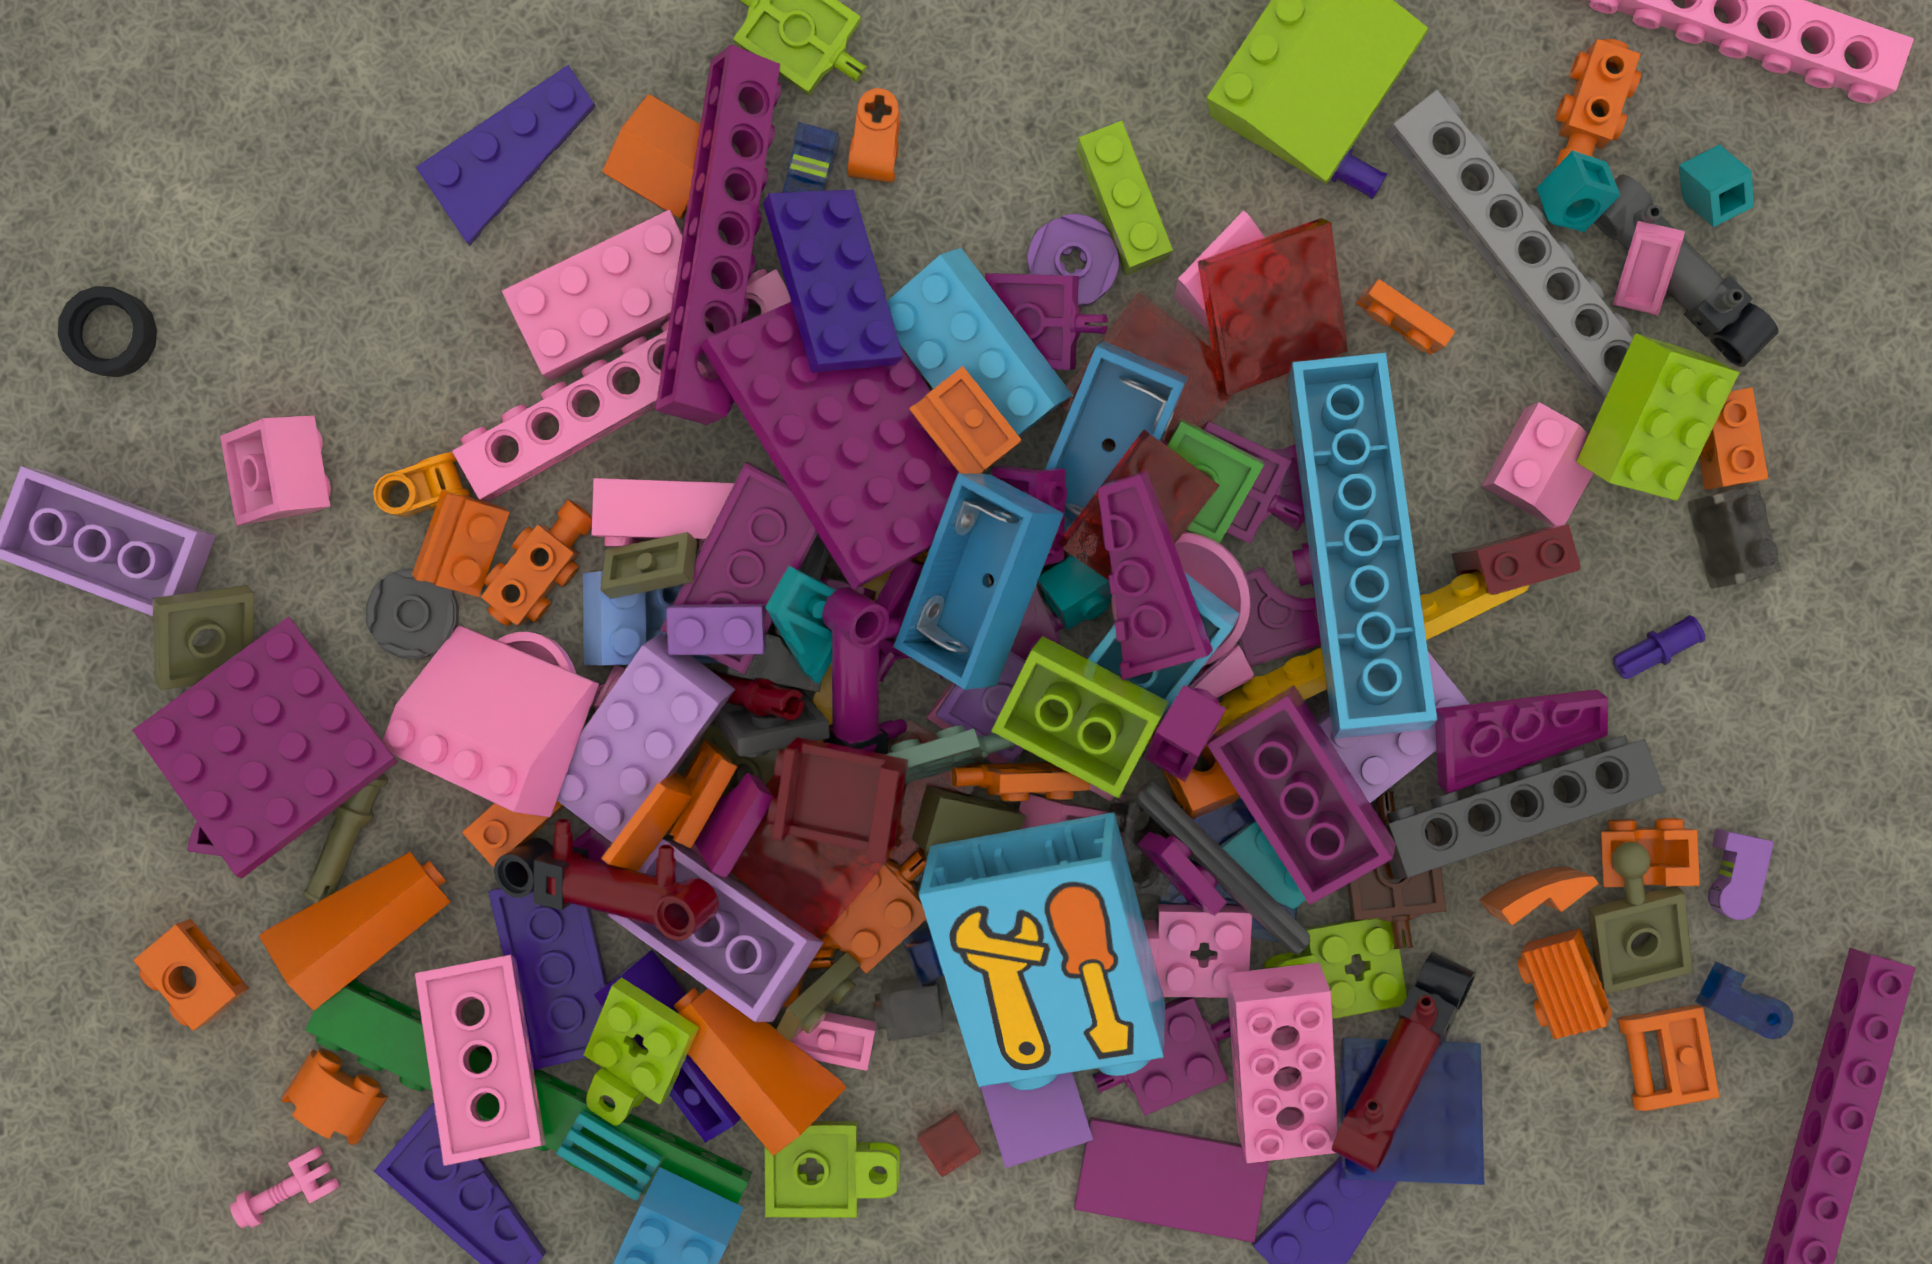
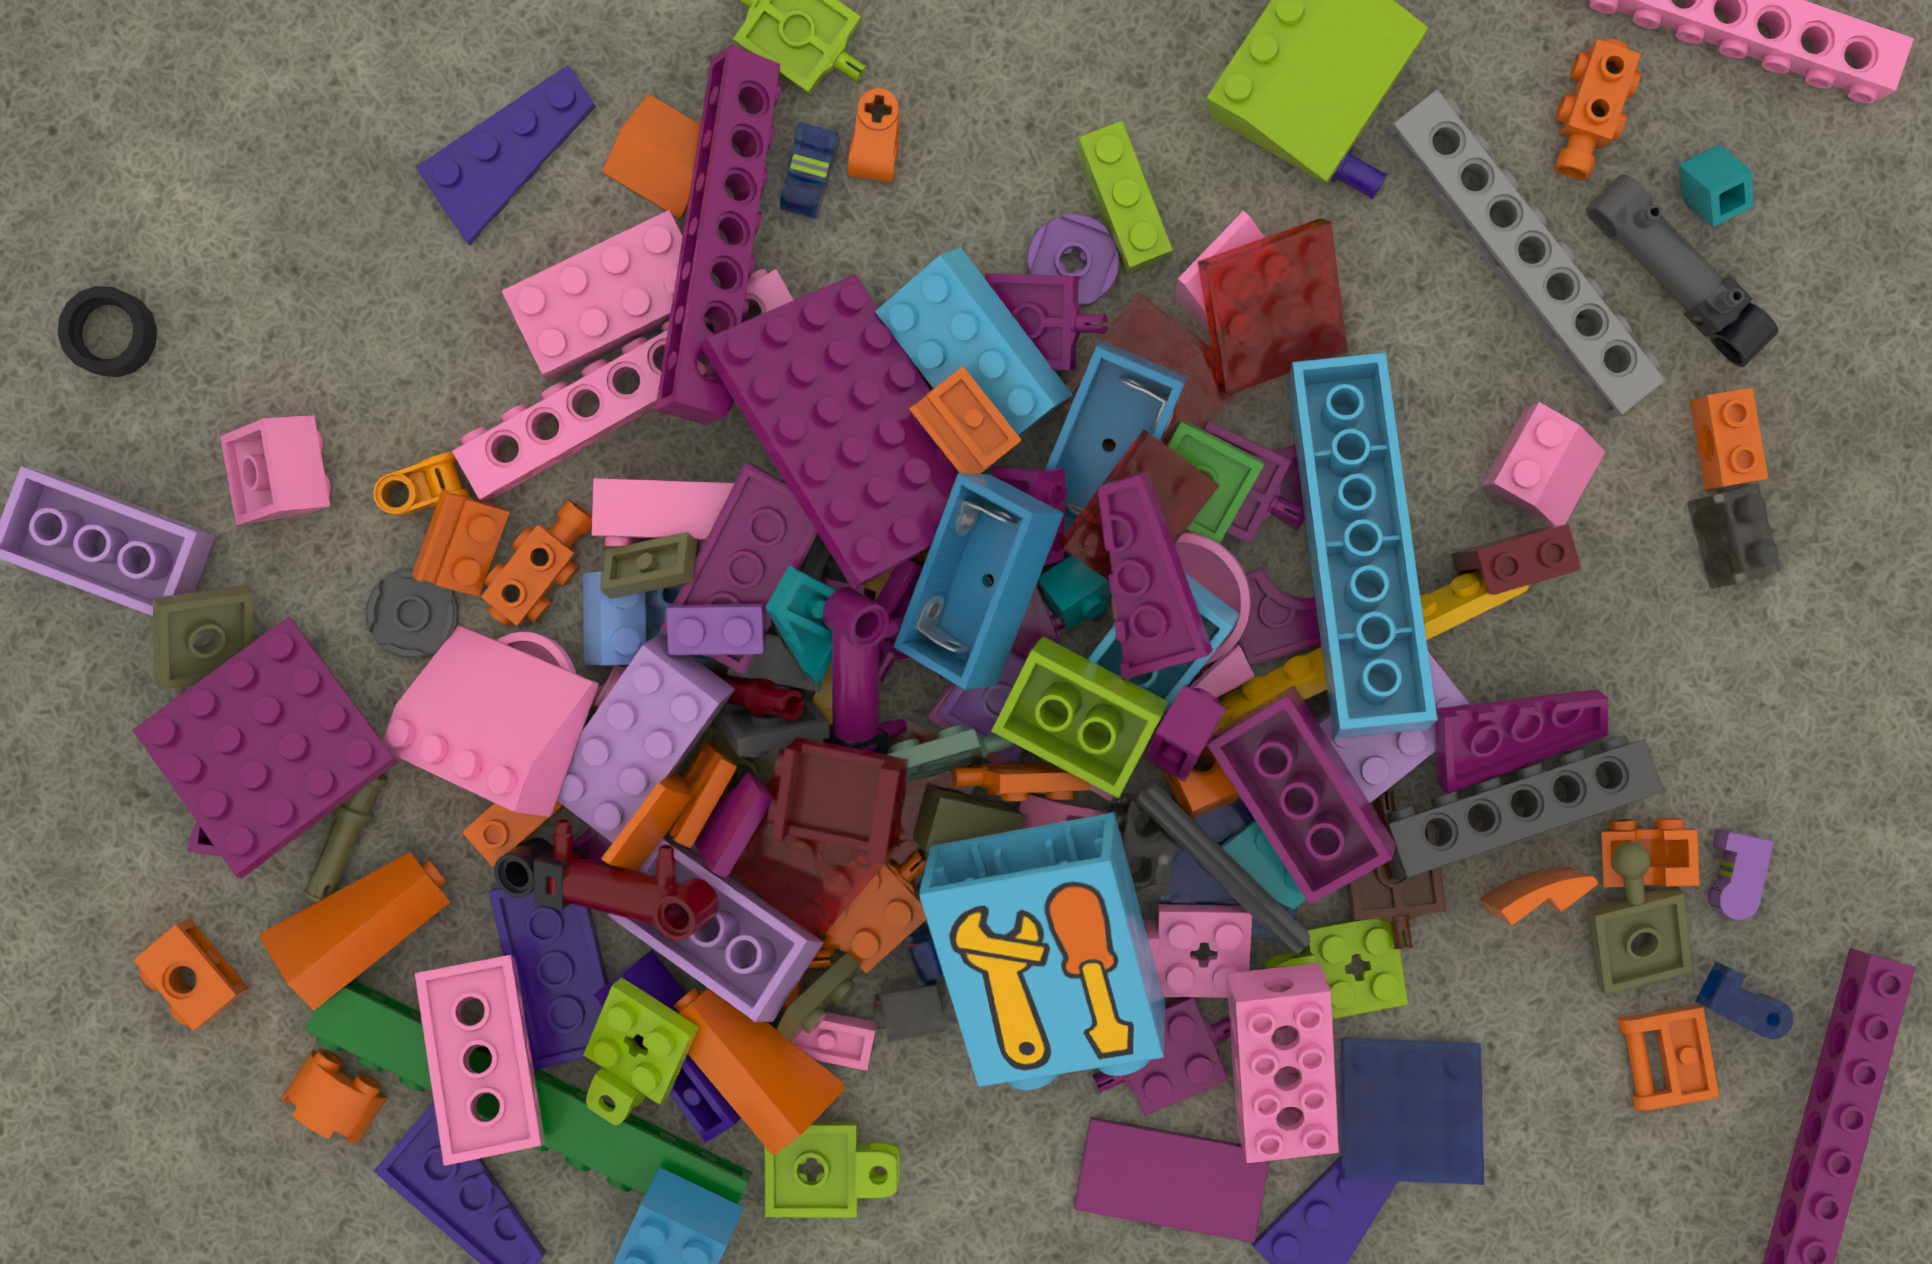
(249, 1209): bright pink hinge -> none
(601, 1171): teal tile -> none
(832, 280): dark purple plate -> none
(948, 1143): clear red plate -> none
(1036, 1120): medium lavender tile -> none
(1192, 882): magenta plate -> none
(1303, 565): magenta plate -> none
(1404, 316): orange plate -> none
(1421, 1029): dark red piece -> none
(1565, 984): orange brick -> none
(1578, 191): teal brick -> none
(1648, 267): bright pink tile -> none
(1656, 417): lime brick -> none
(1659, 647): dark purple axle -> none

